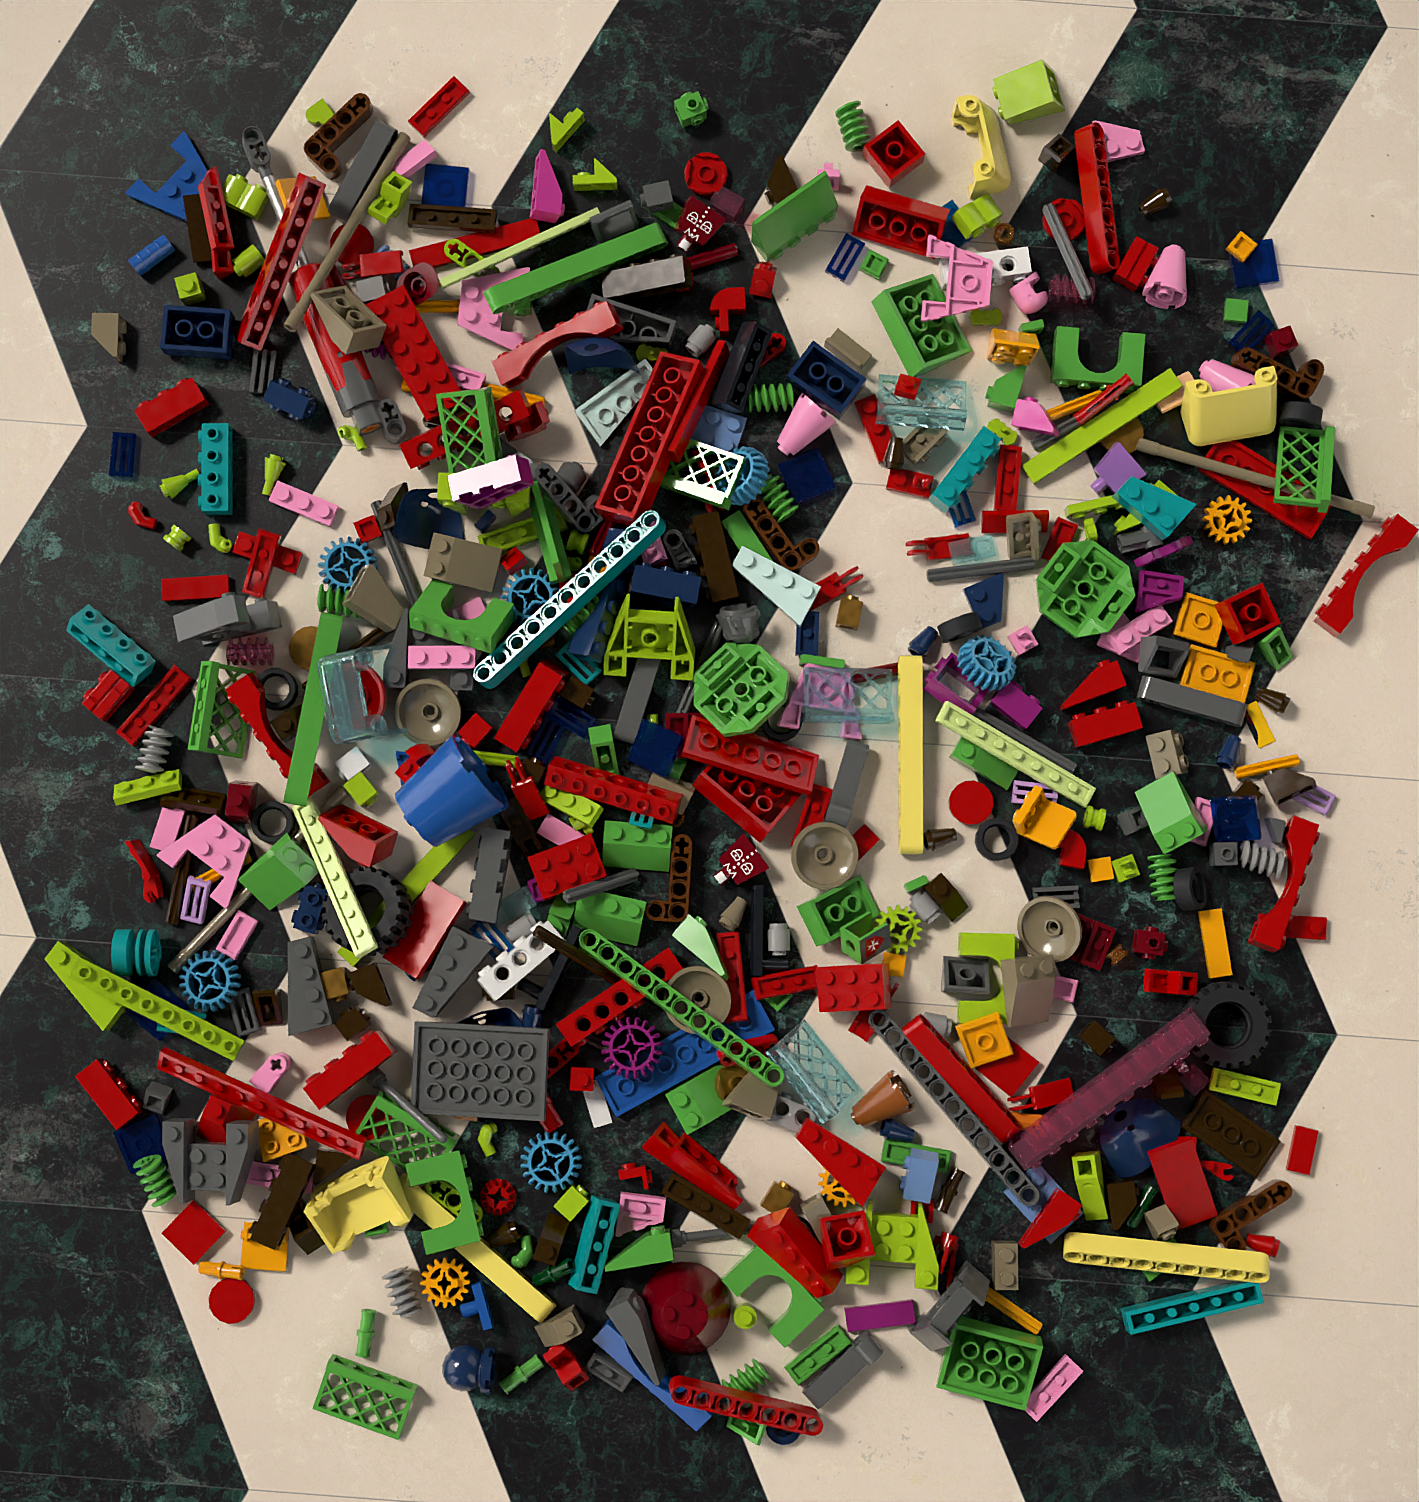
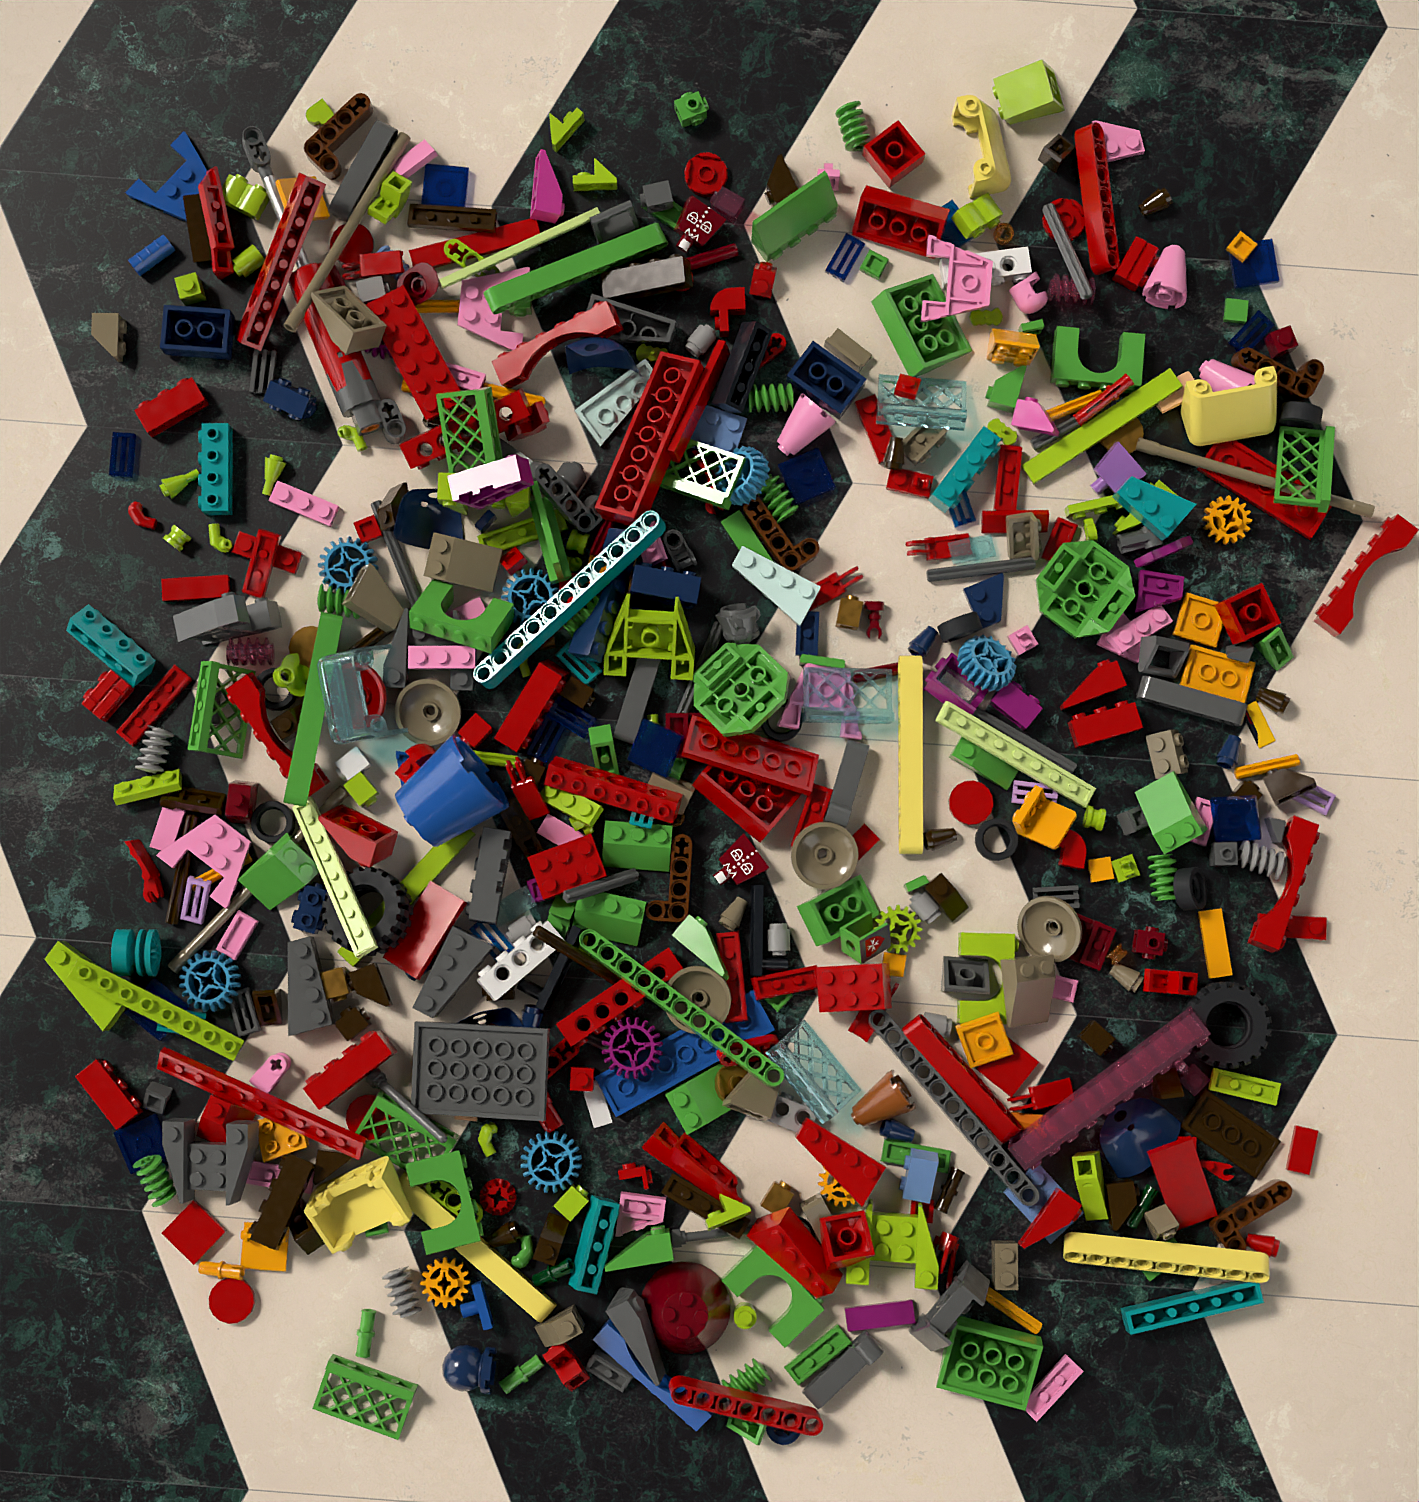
(295, 675): none -> lime plate
(438, 106): red tile -> none
(714, 557): dark brown brick -> none
(733, 1211): none -> lime slope
(875, 607): none -> dark red piece
(1127, 977): none -> dark tan cone

